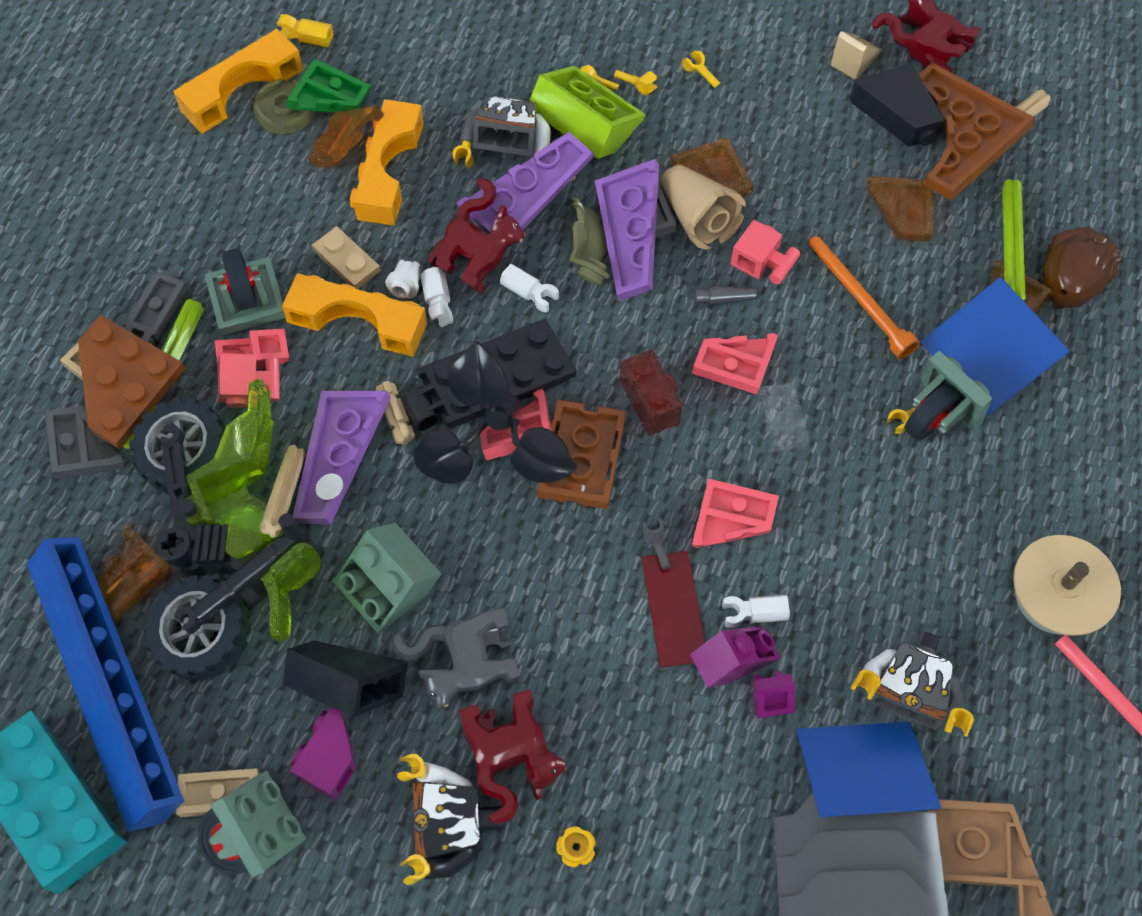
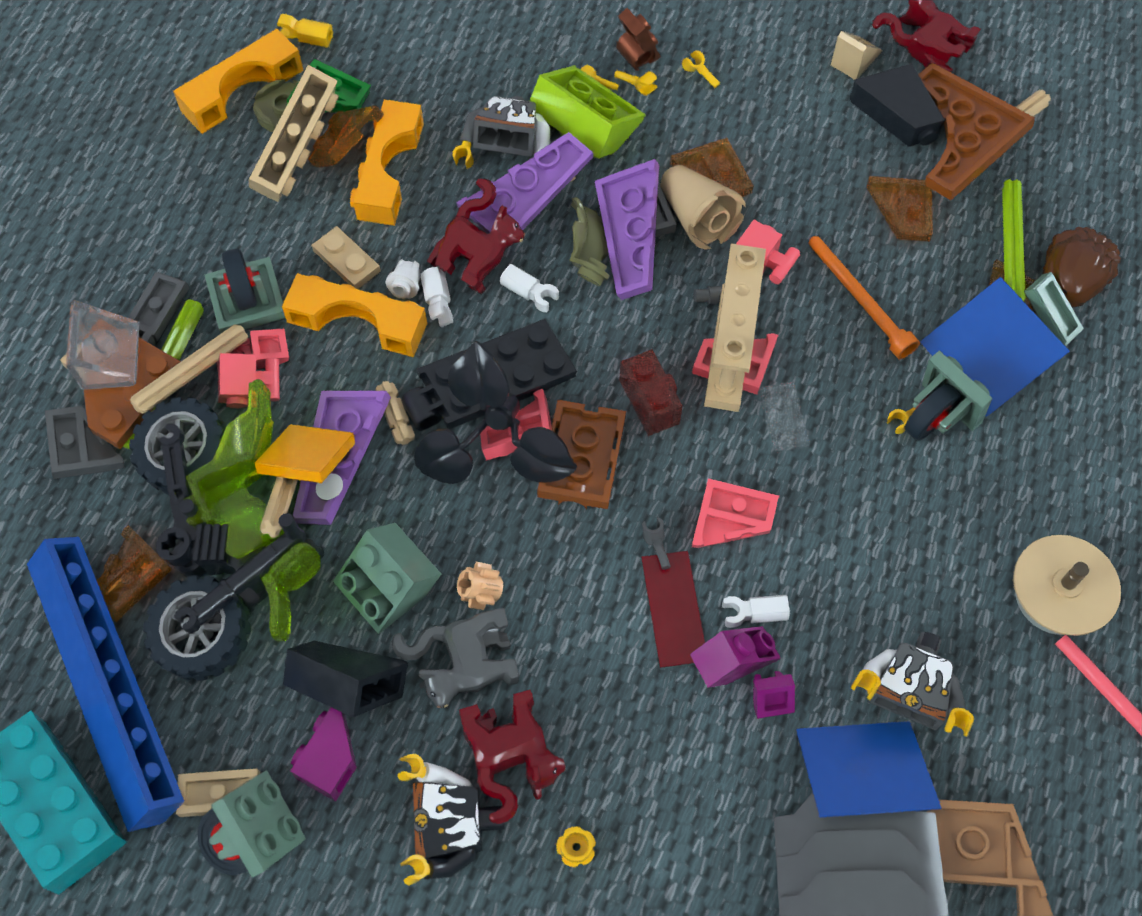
(101, 347): none -> clear slope
(188, 369): none -> tan axle
(292, 134): none -> tan brick
(305, 453): none -> light orange tile
(479, 585): none -> light nougat gear
(638, 42): none -> copper plate
(735, 327): none -> tan fence
(1054, 308): none -> sand green tile

